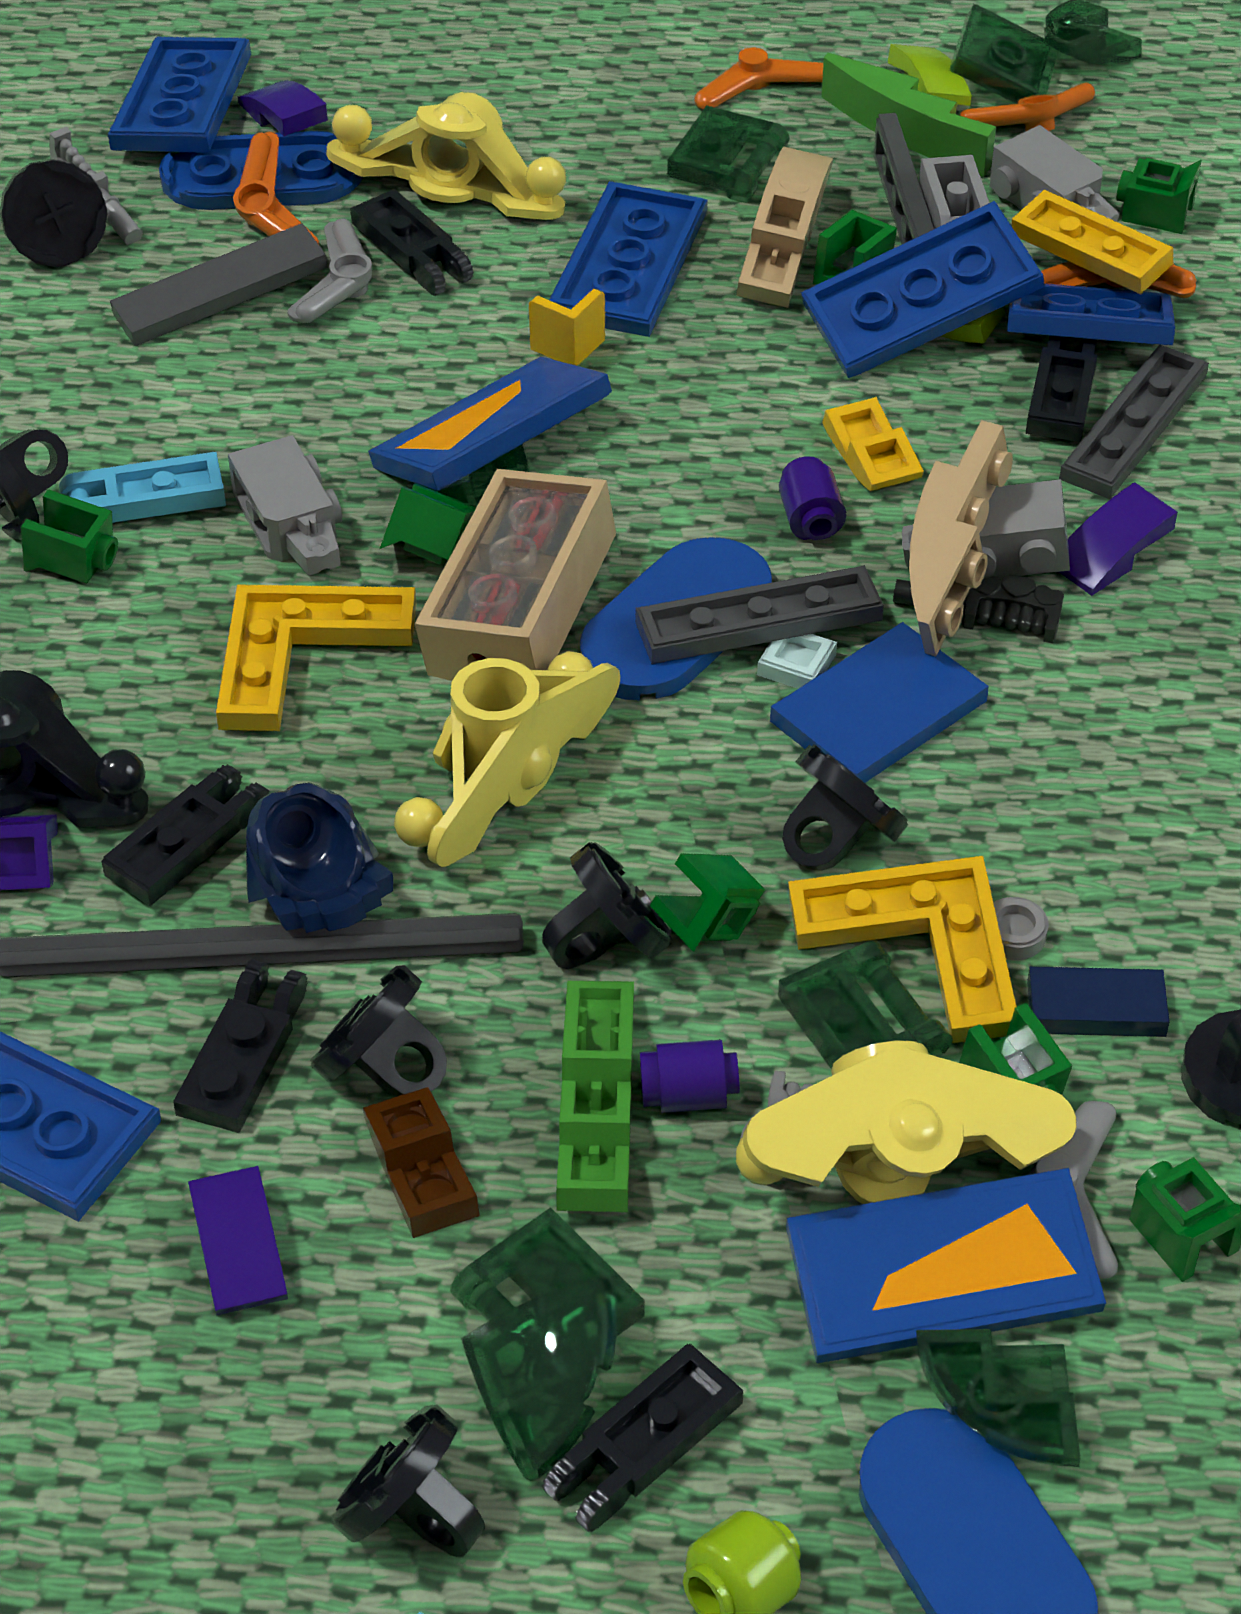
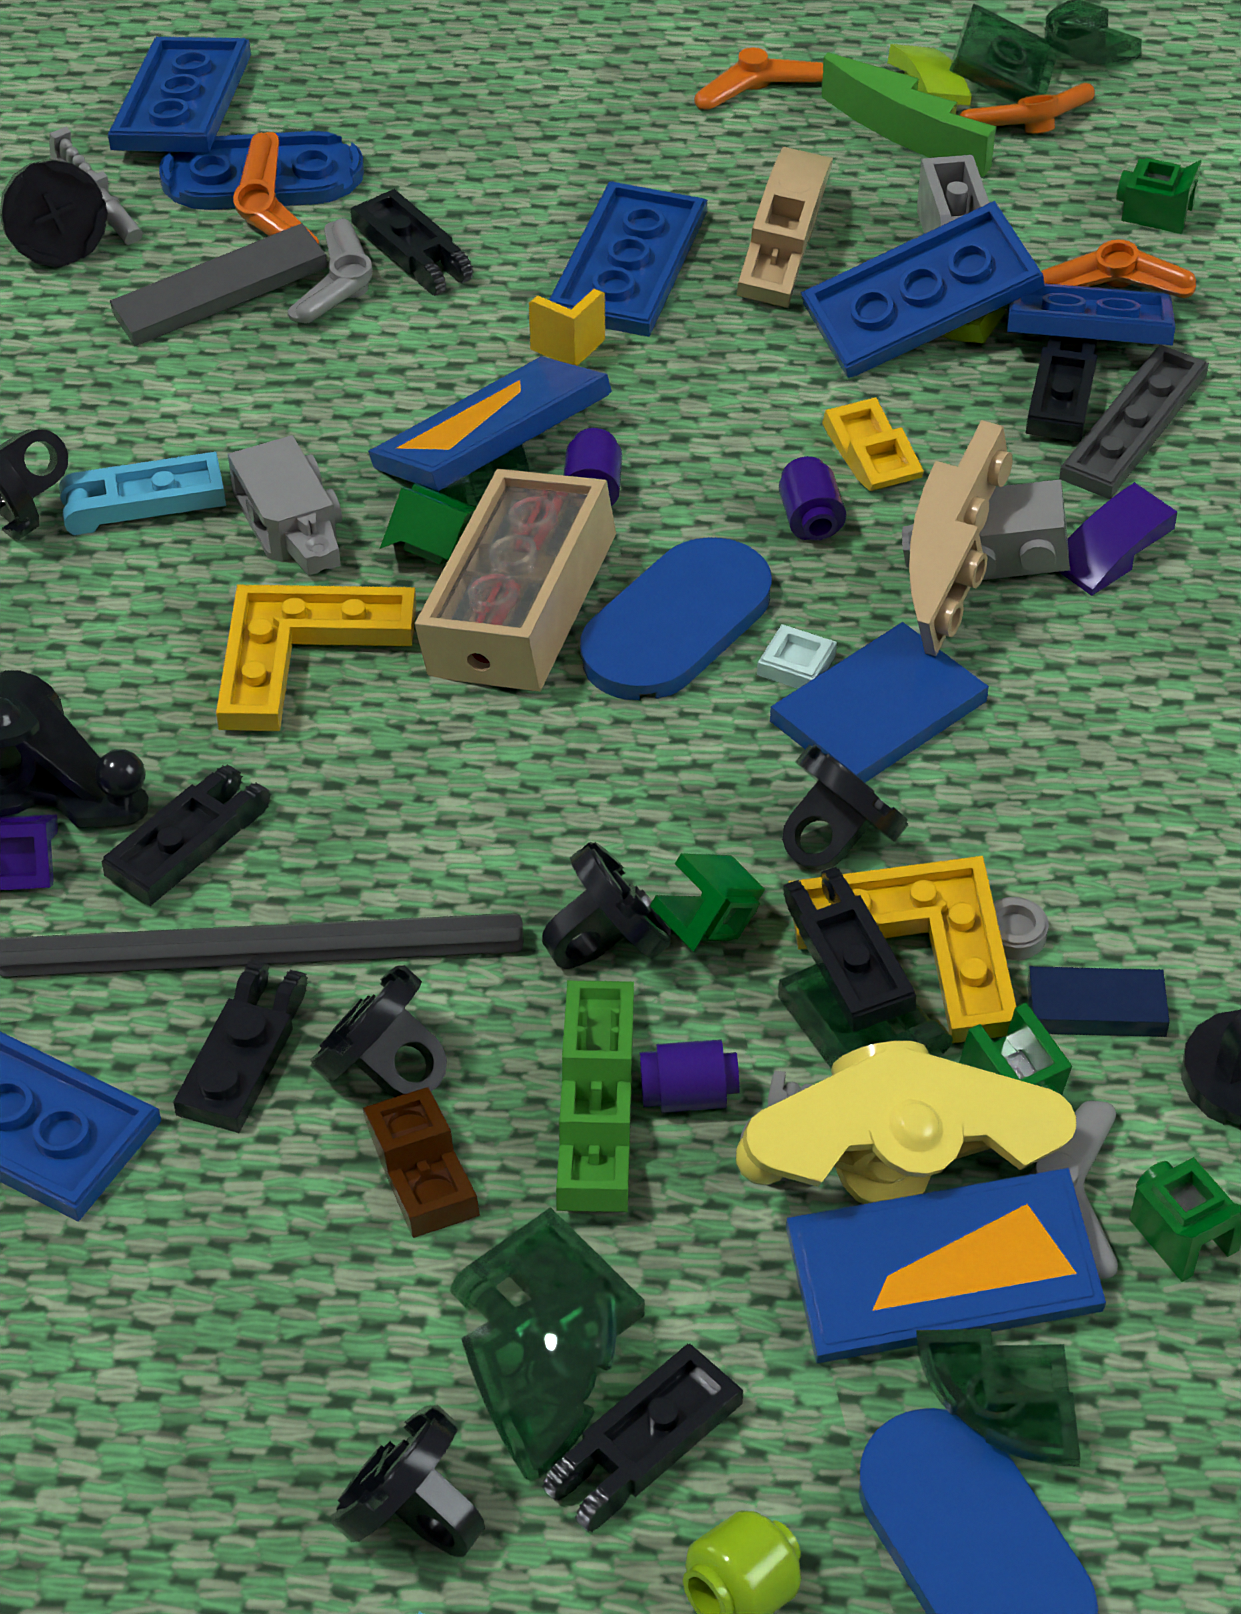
(72, 540): green window -> none
(237, 1240): dark purple slope -> none
(285, 106): dark purple slope -> none
(312, 860): dark blue hair -> none
(442, 168): light yellow piece -> none
(506, 743): light yellow piece -> none
(596, 456): none -> dark purple brick
(713, 145): clear green plate -> none
(758, 614): dark grey tile -> none
(850, 243): green window -> none
(851, 952): none -> black hinge
(900, 179): dark grey tile -> none
(1007, 602): pearl dark grey piece -> none
(1043, 161): light grey hinge -> none
(1093, 241): yellow plate -> none

